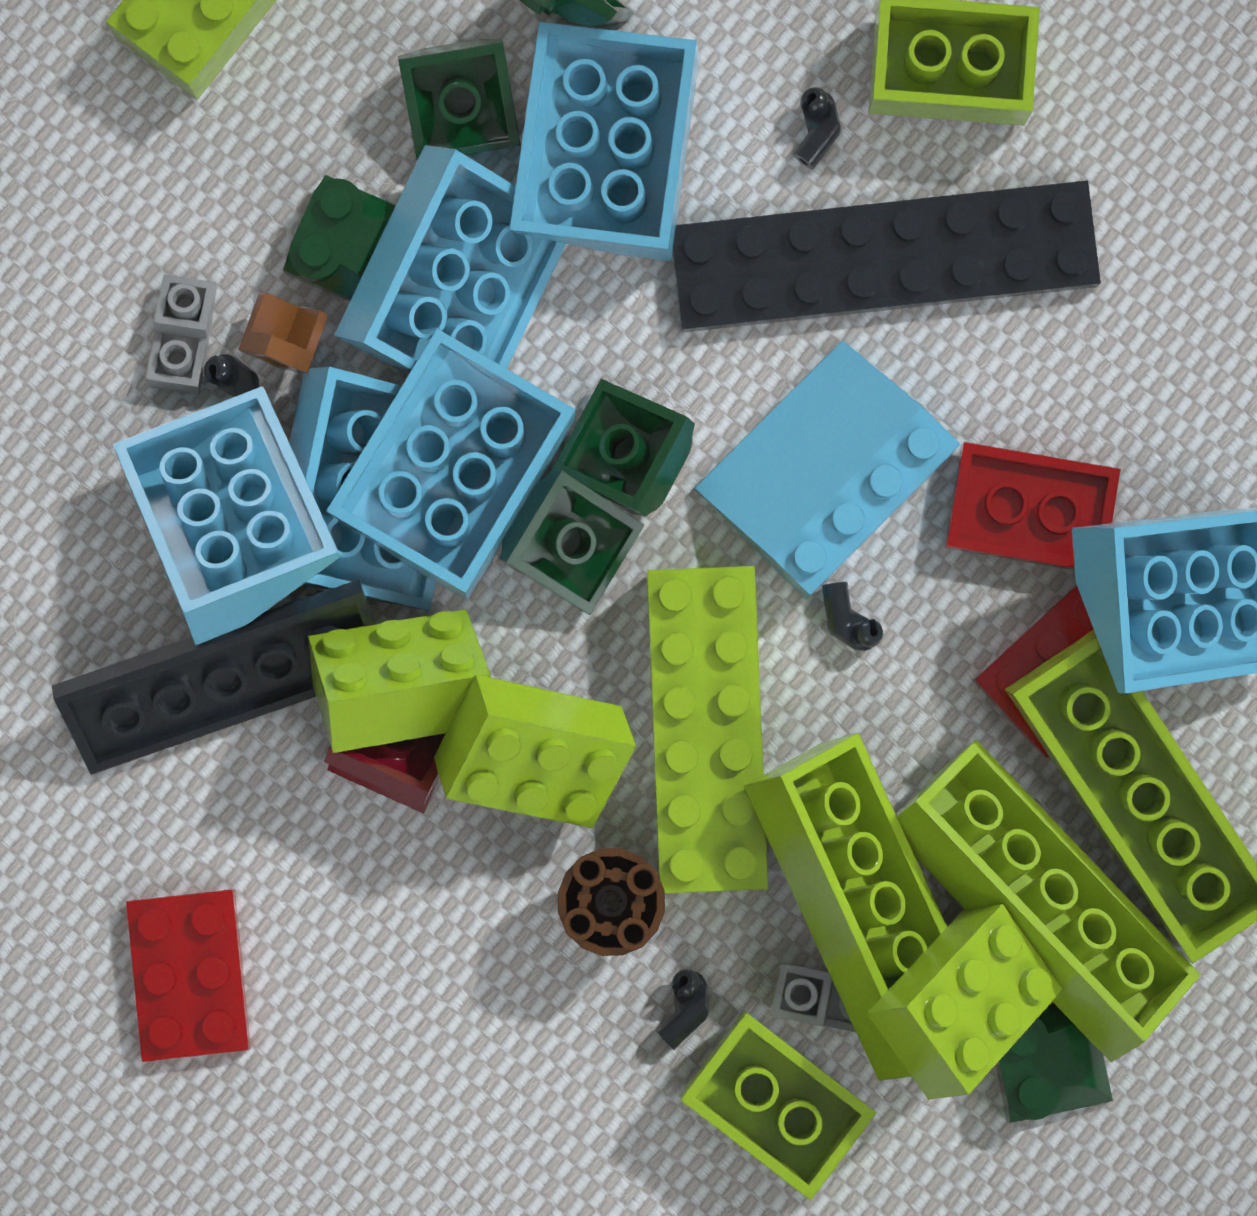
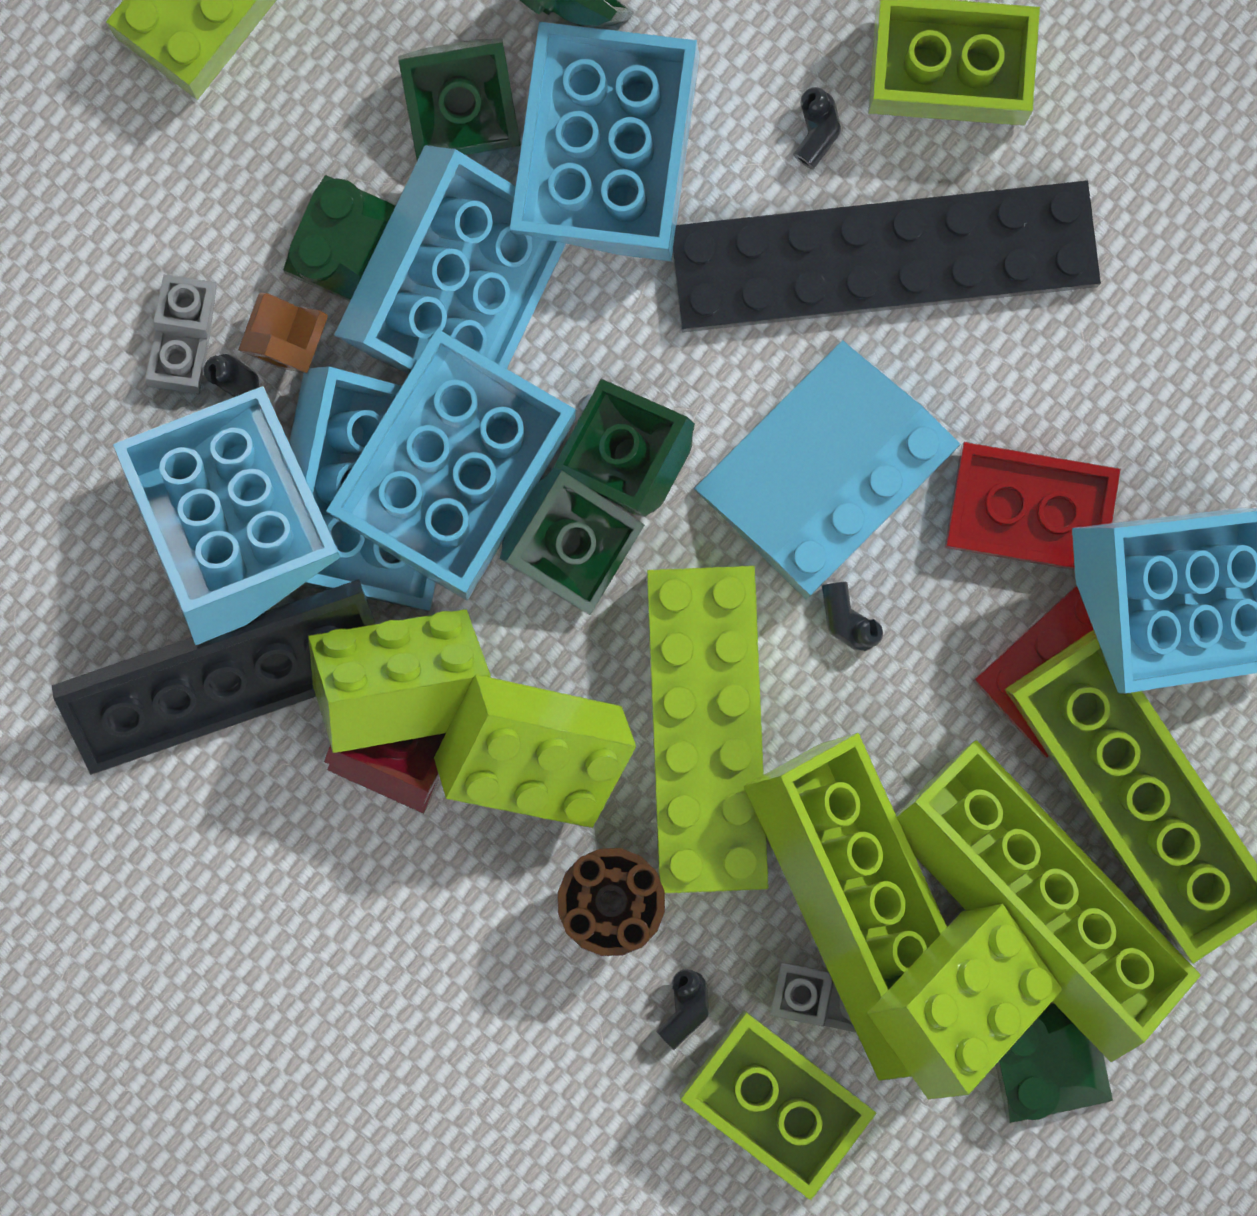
(188, 975): red plate -> none

